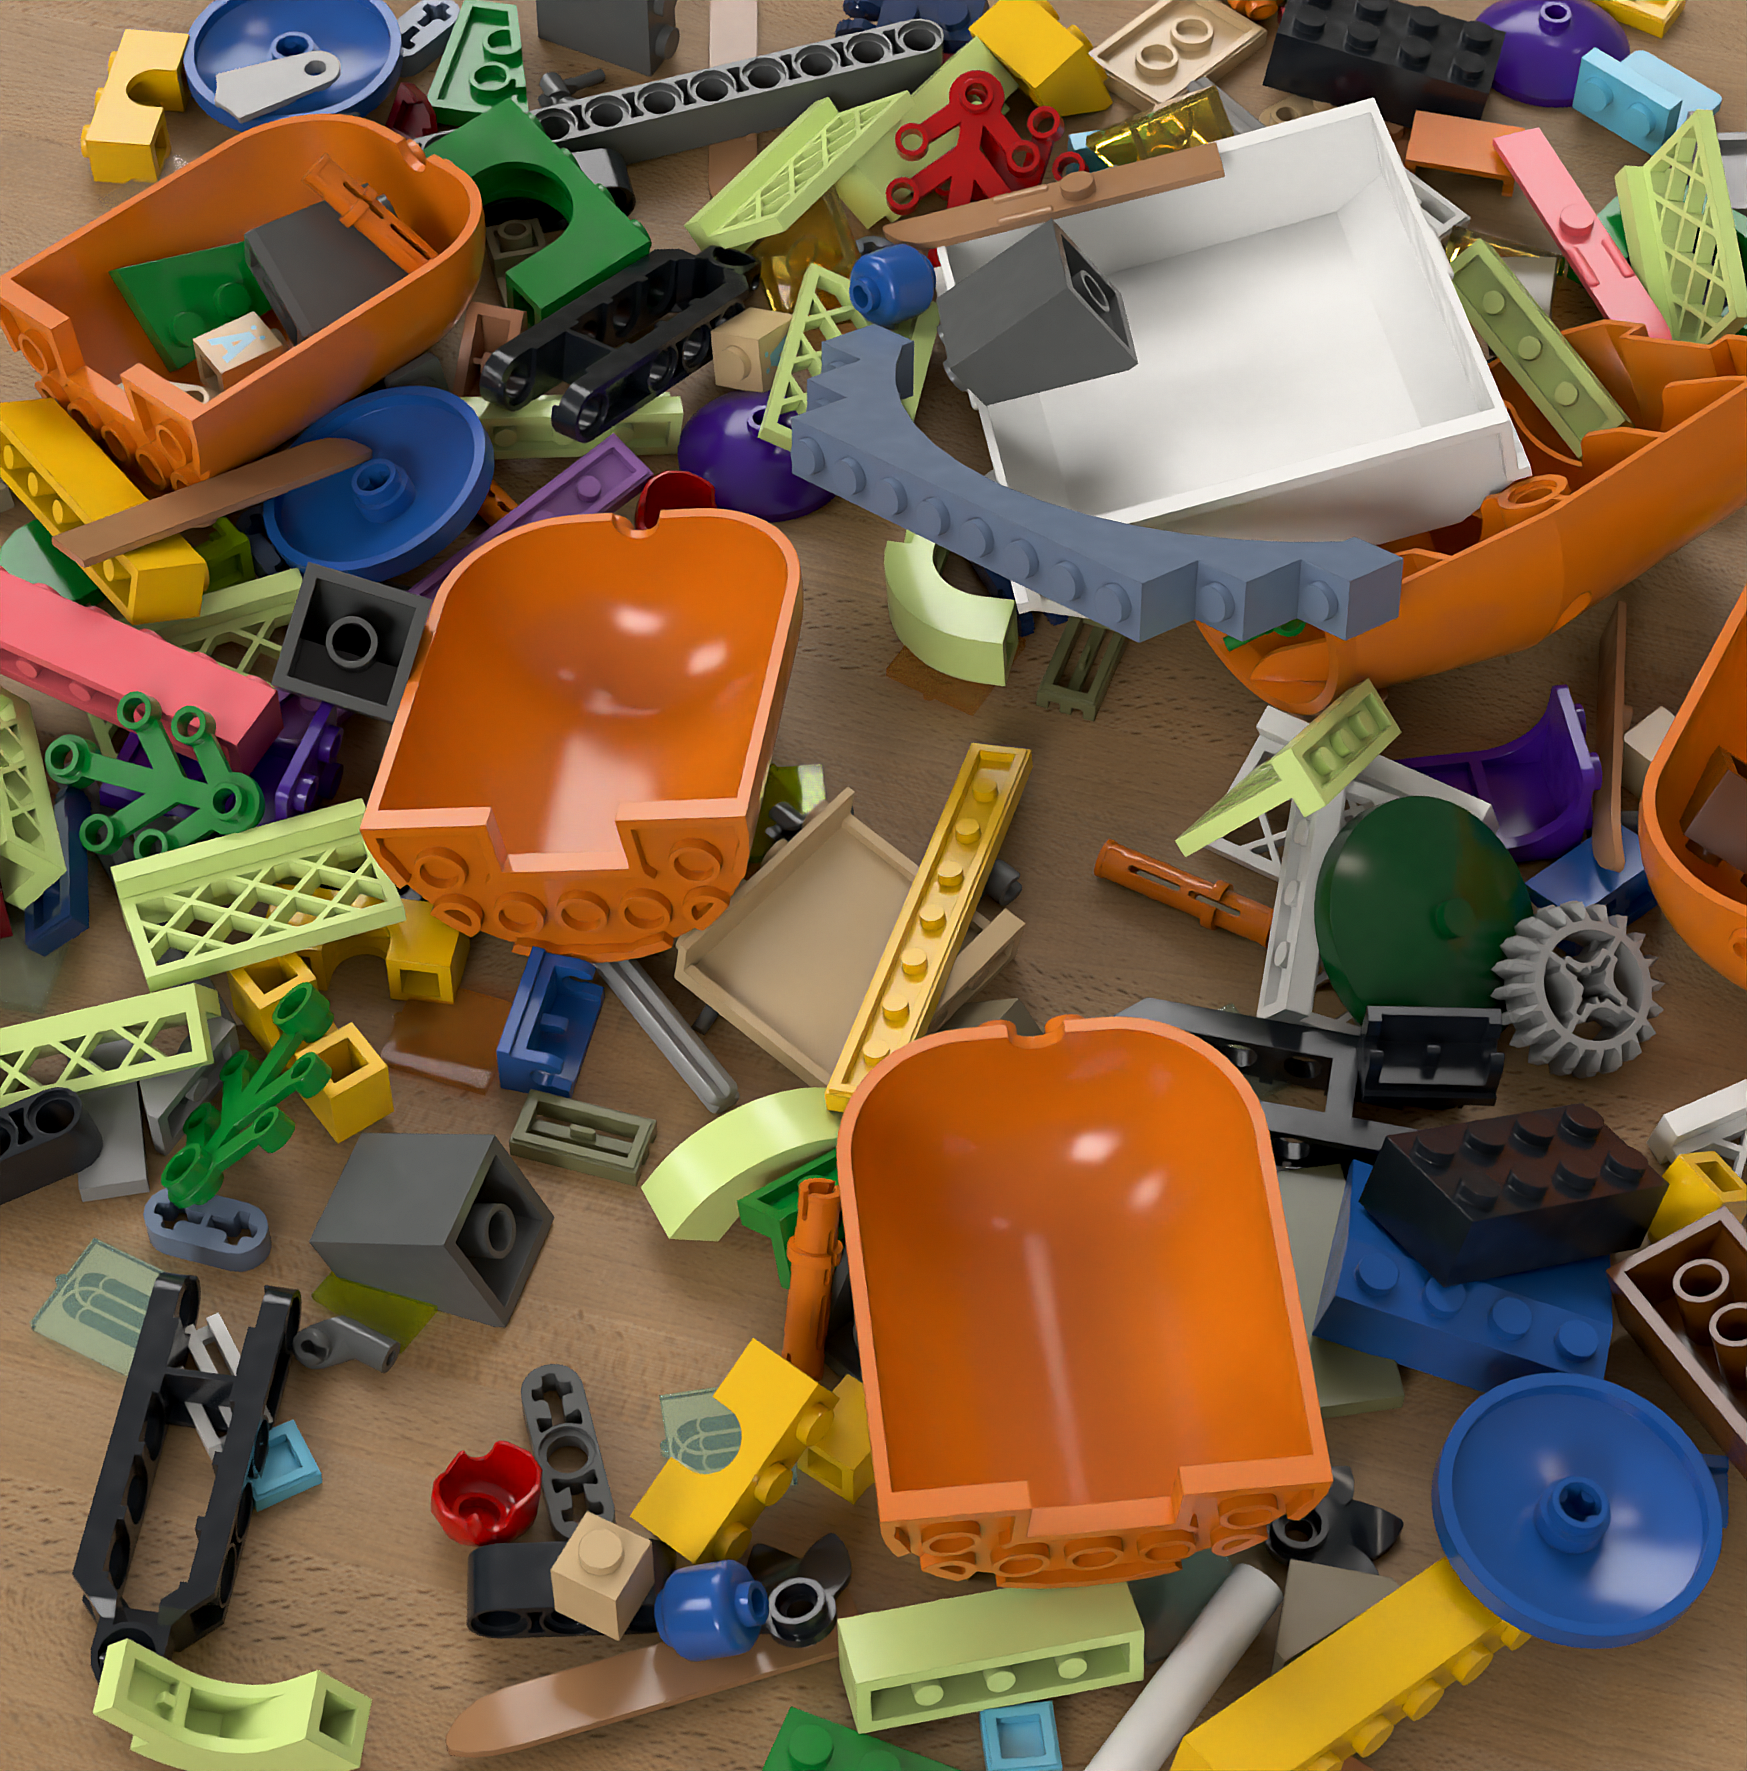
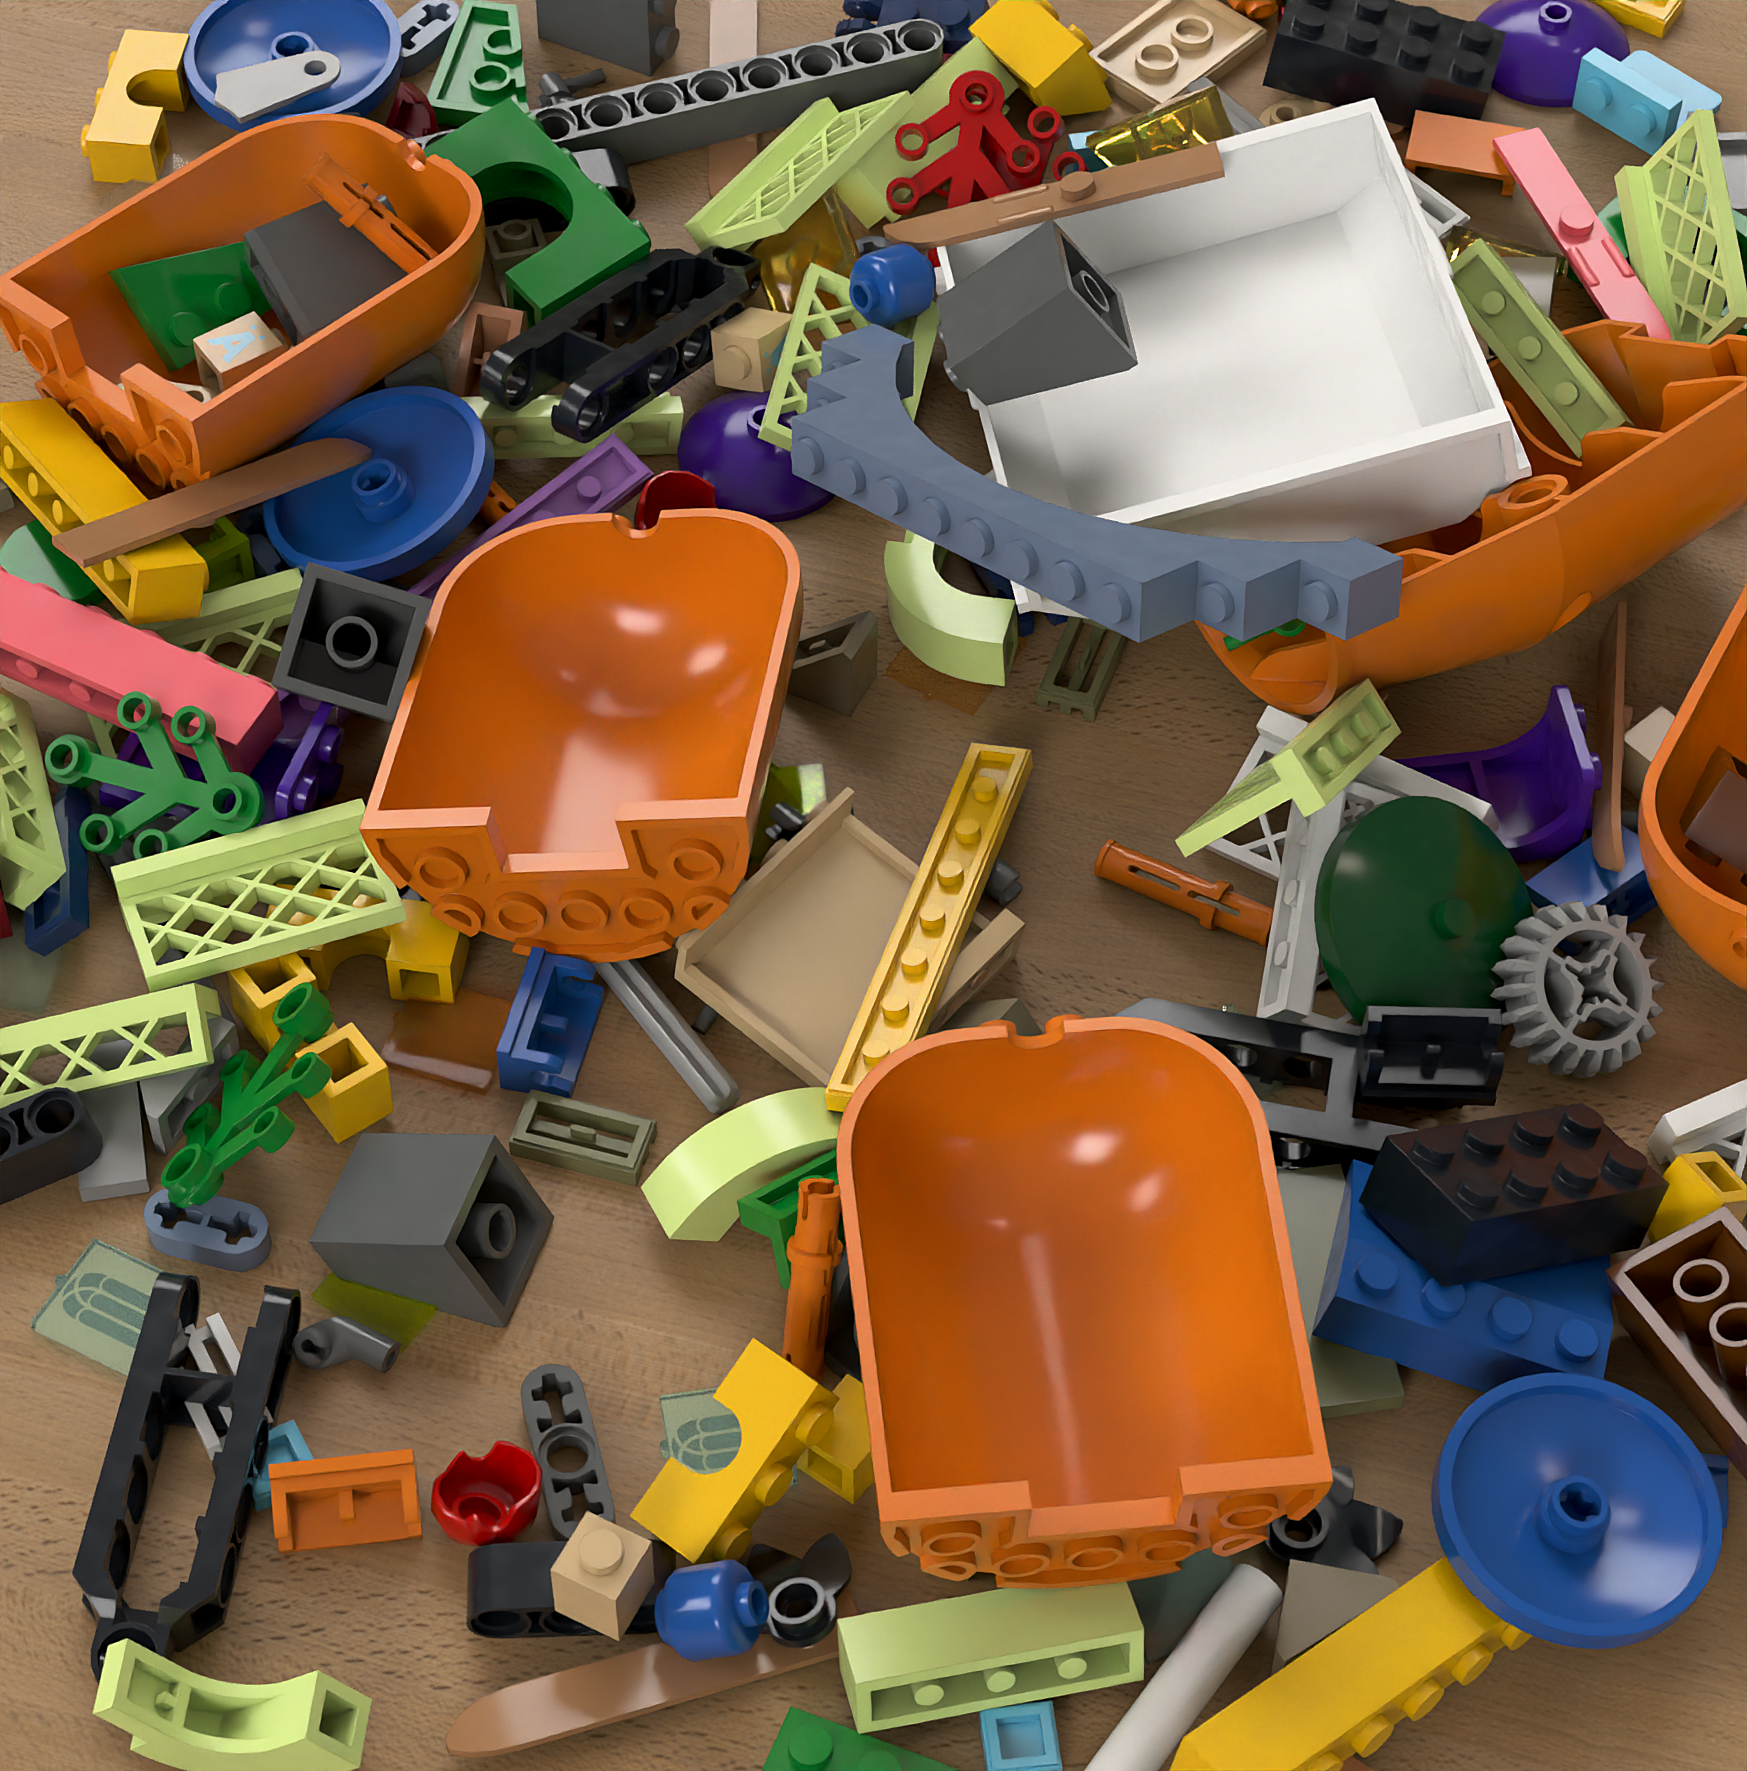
(345, 1501): none -> orange hinge
(837, 663): none -> dark tan slope

